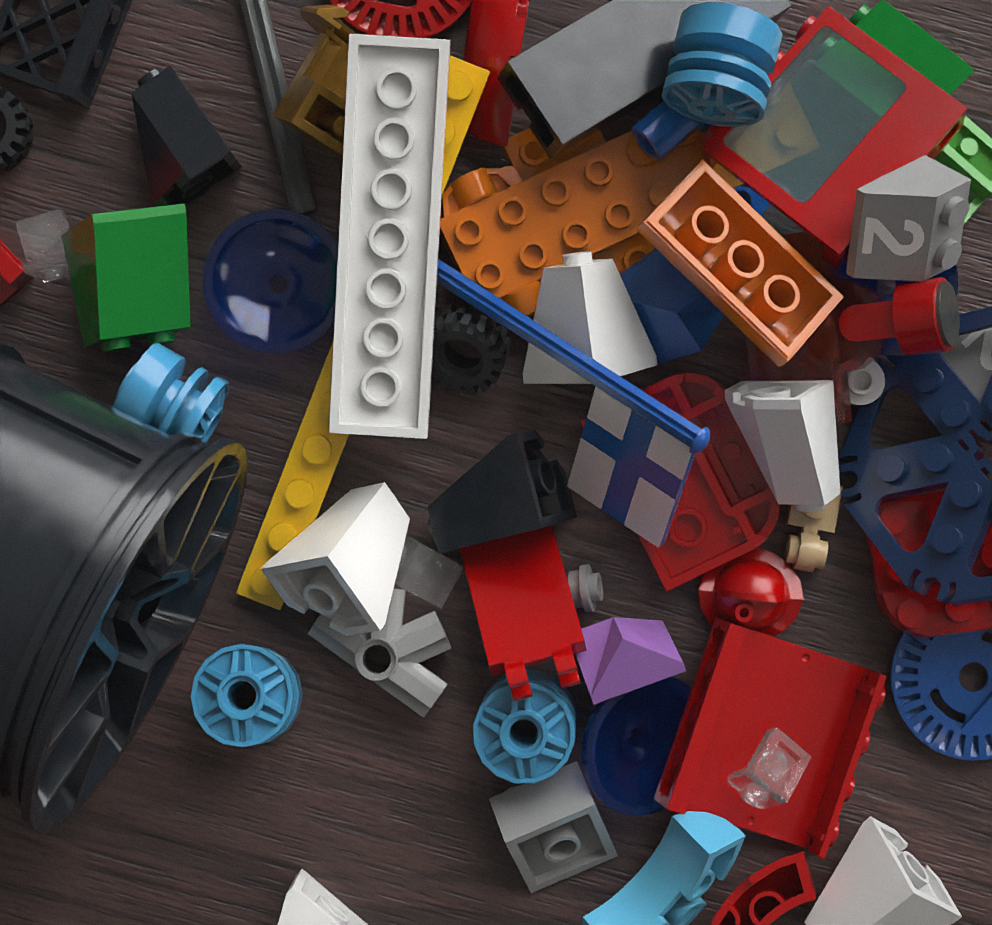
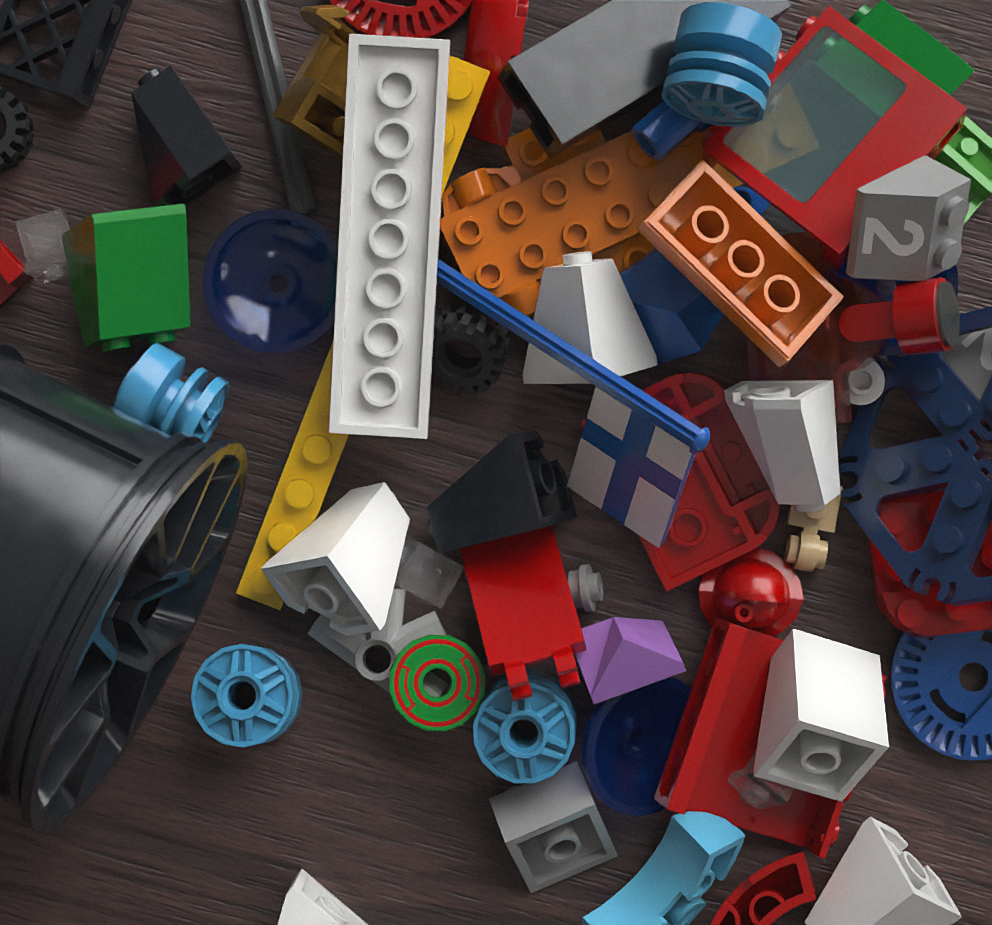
(465, 688): none -> green tile
(821, 716): none -> white slope

